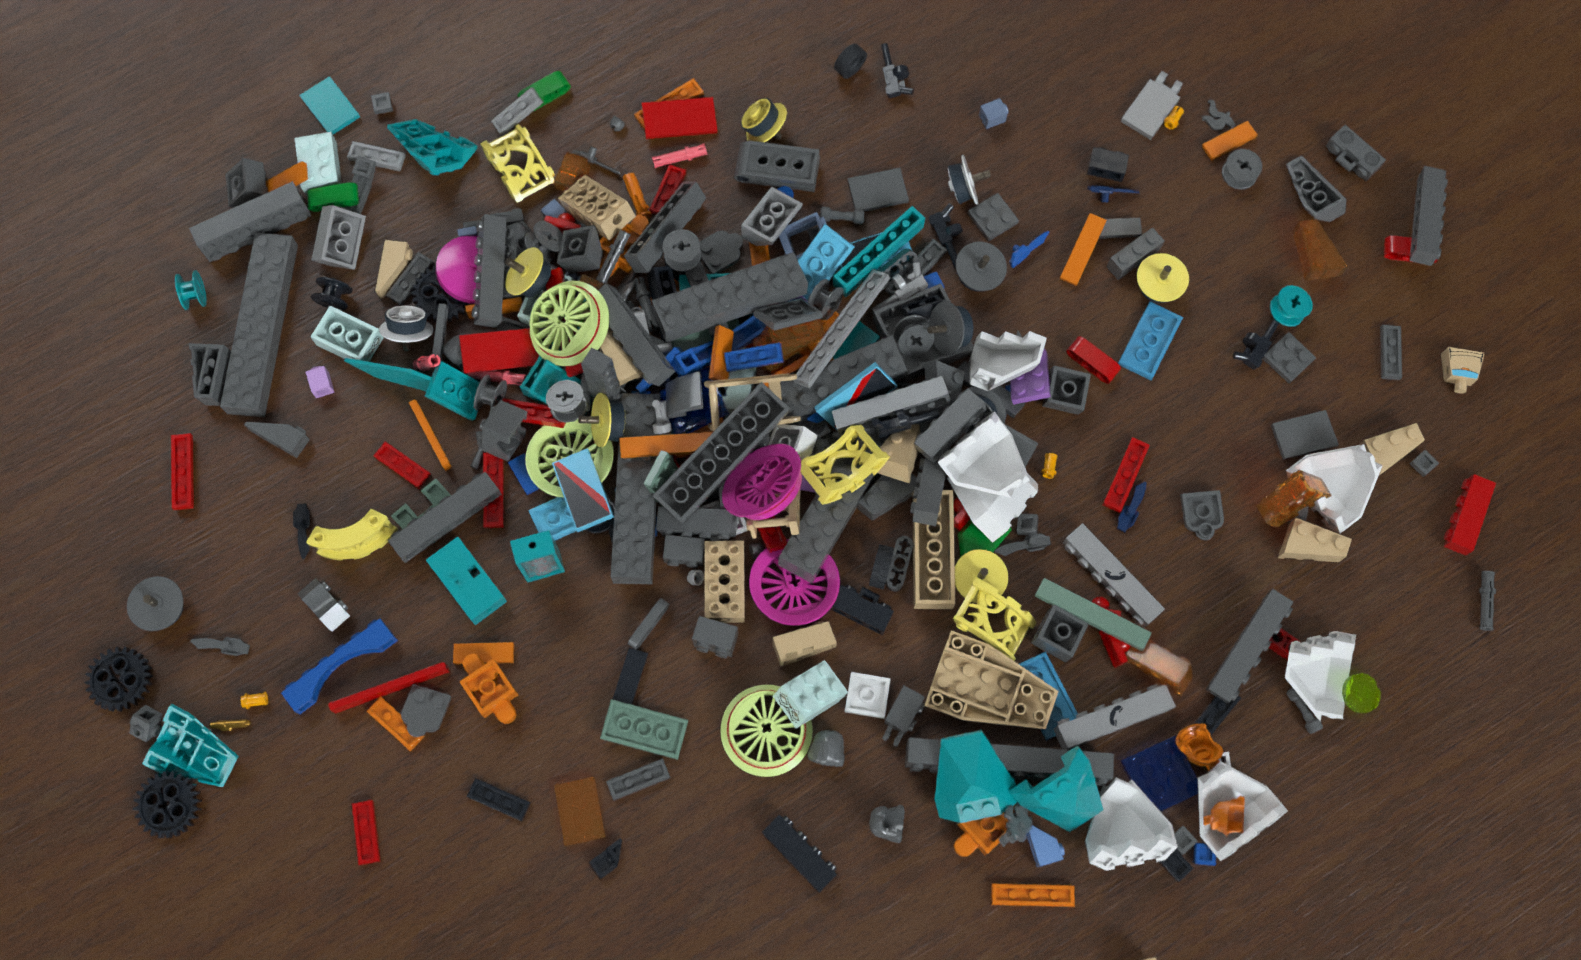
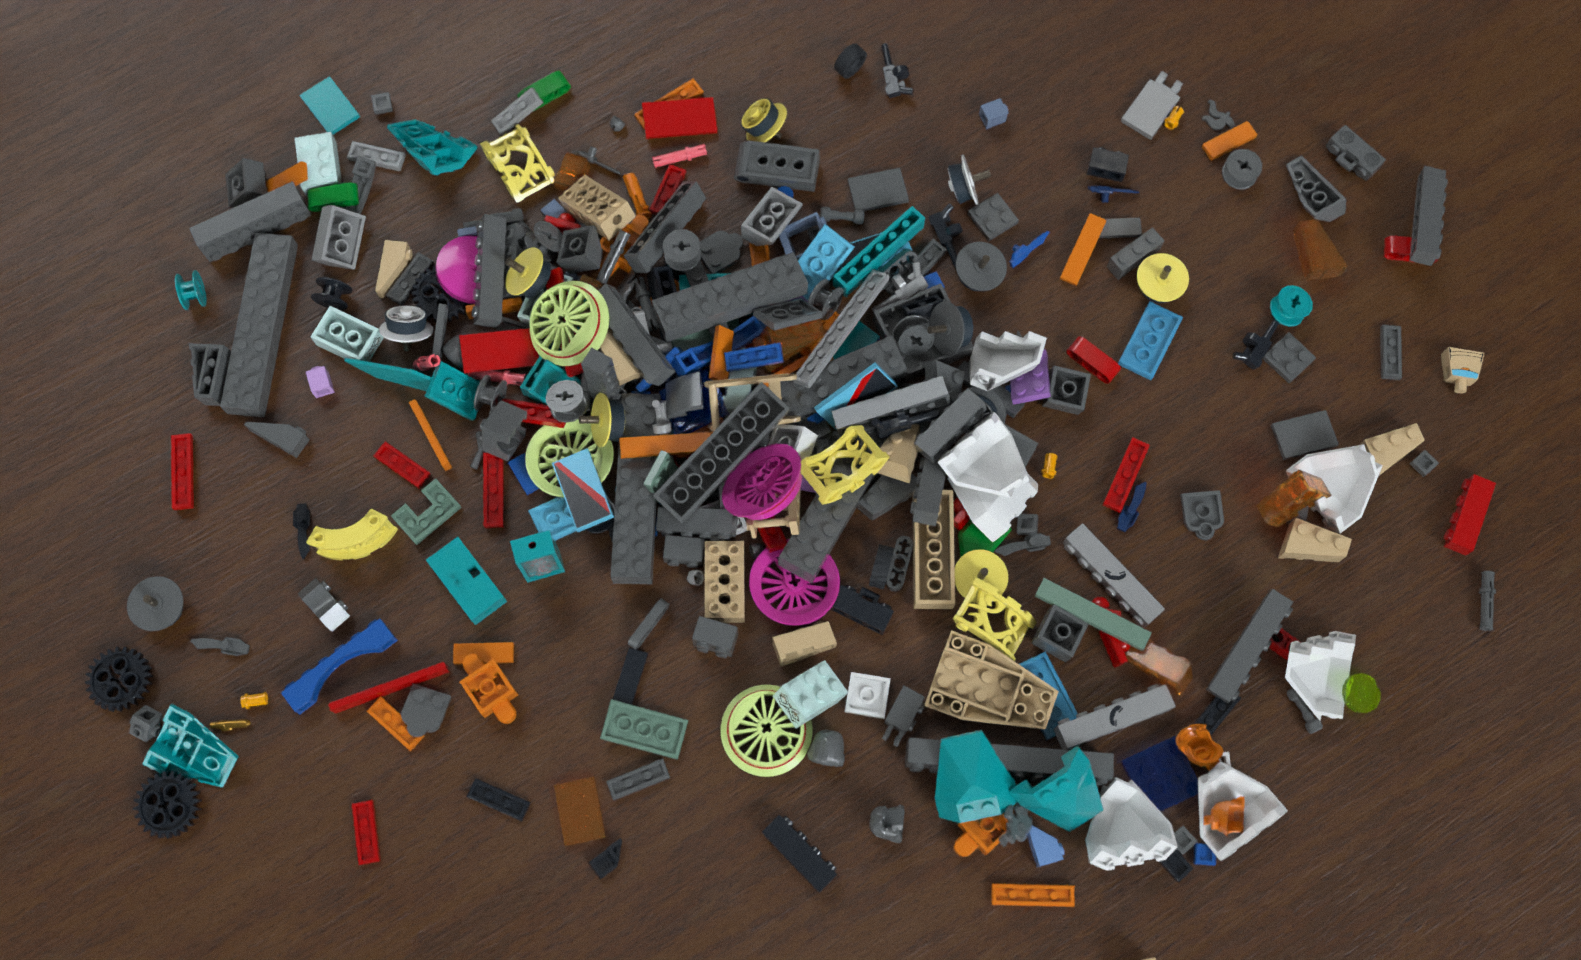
(444, 517): dark grey brick -> none

